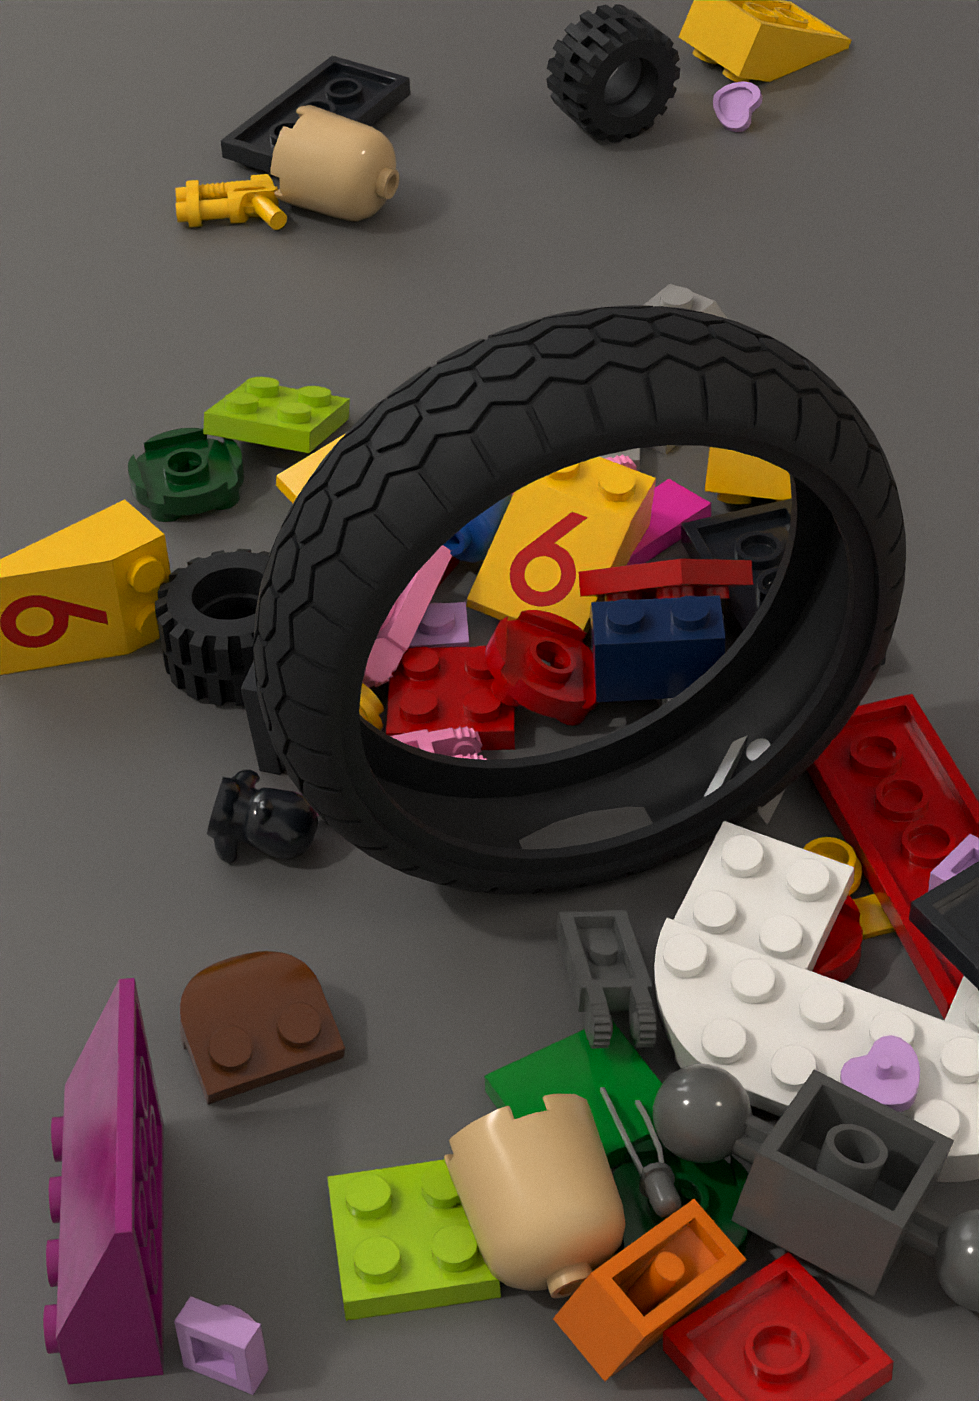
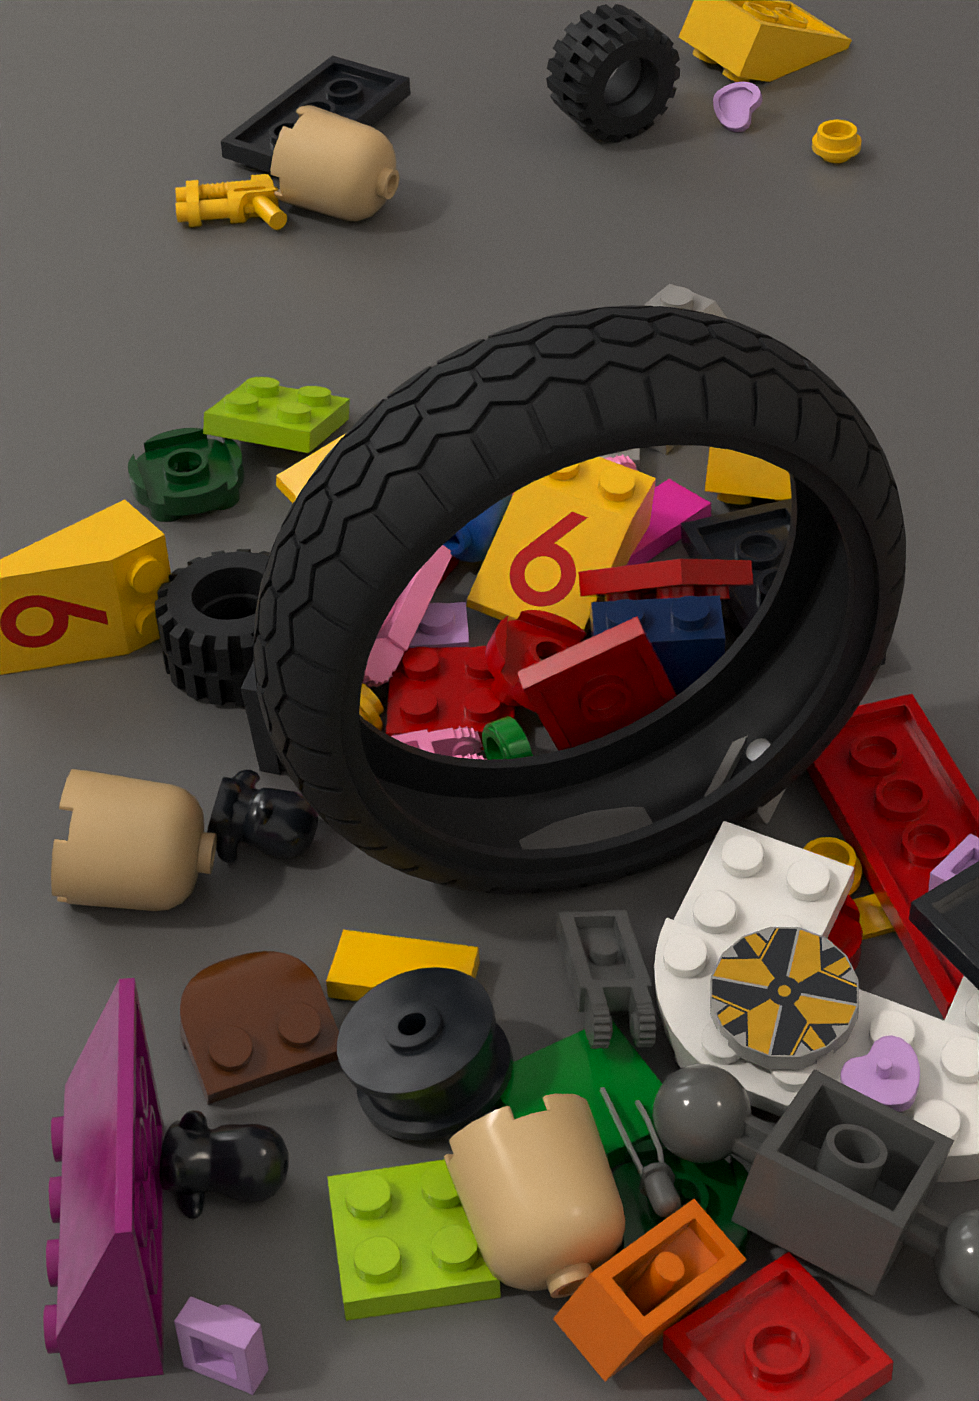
(129, 843): none -> tan cylinder
(231, 1160): none -> black animal
(372, 958): none -> yellow tile
(425, 1053): none -> black wheel
(505, 740): none -> green tile
(597, 685): none -> red plate
(784, 997): none -> tile
(836, 141): none -> yellow plate

